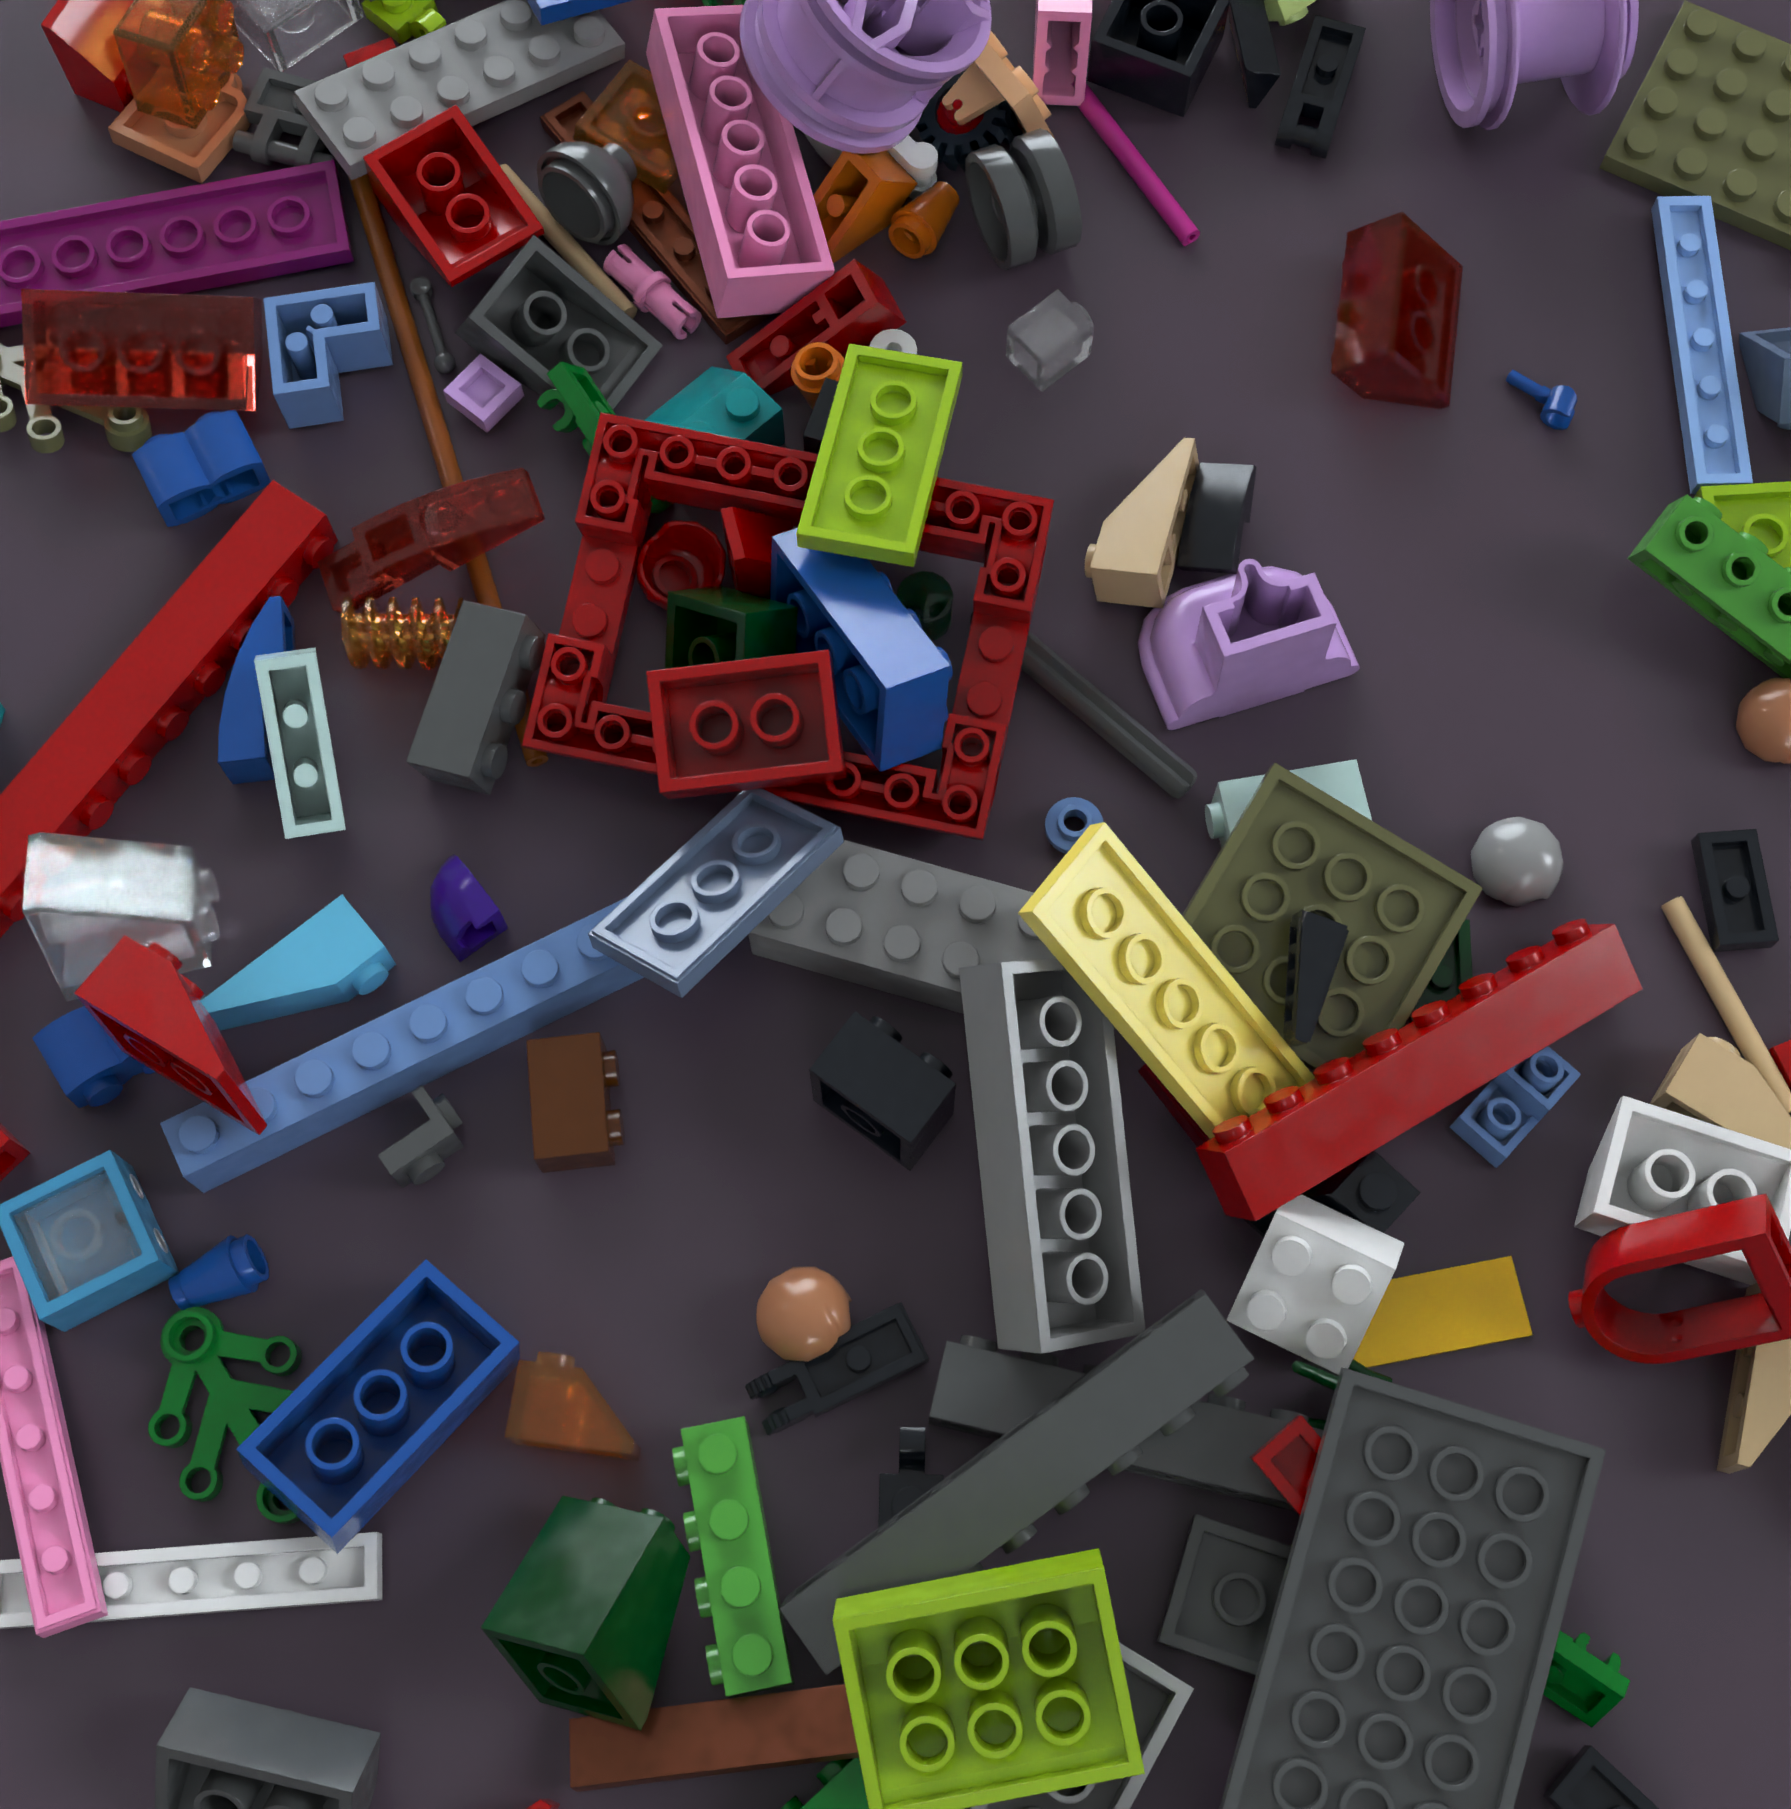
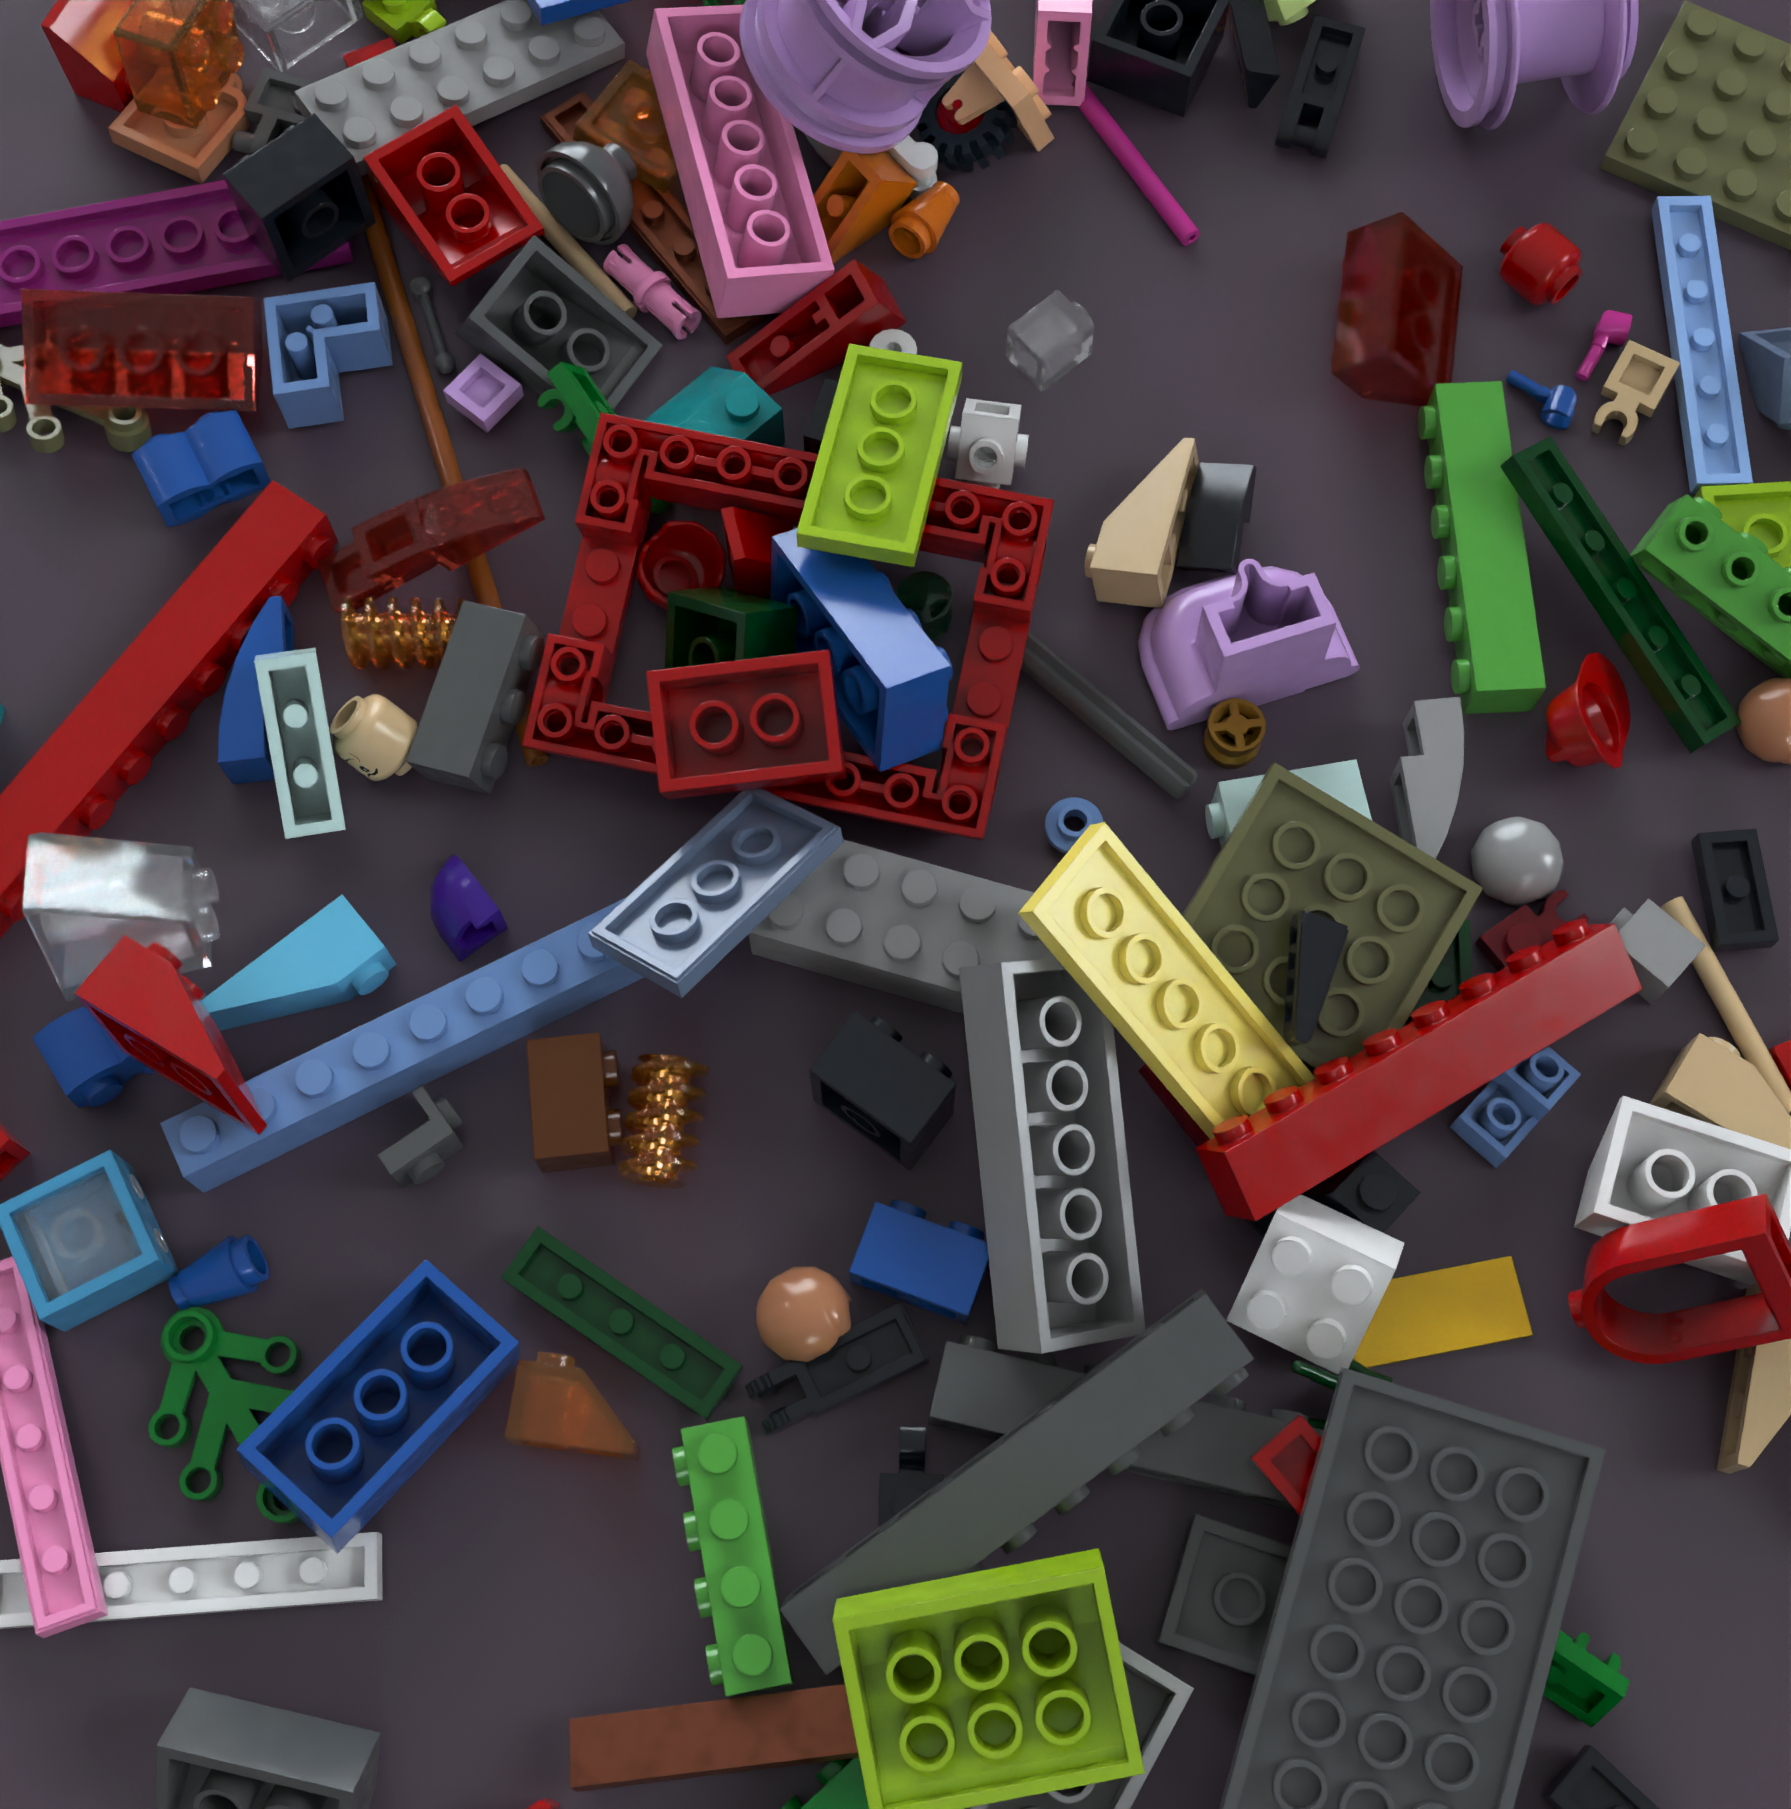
(300, 197): none -> black brick
(373, 736): none -> tan head
(593, 1609): dark green slope -> none
(622, 1323): none -> dark green plate
(661, 1120): none -> clear orange piece
(812, 366): orange cone -> none
(921, 1260): none -> blue brick
(988, 443): none -> white brick
(1023, 199): dark grey wheel -> none
(1238, 720): none -> pearl gold wheel
(1429, 778): none -> light grey slope
(1482, 549): none -> bright green brick
(1522, 930): none -> dark red plate
(1540, 264): none -> red head
(1590, 717): none -> red piece
(1611, 329): none -> dark pink hand
(1620, 594): none -> dark green plate
(1634, 385): none -> tan plate
(1656, 947): none -> light grey brick

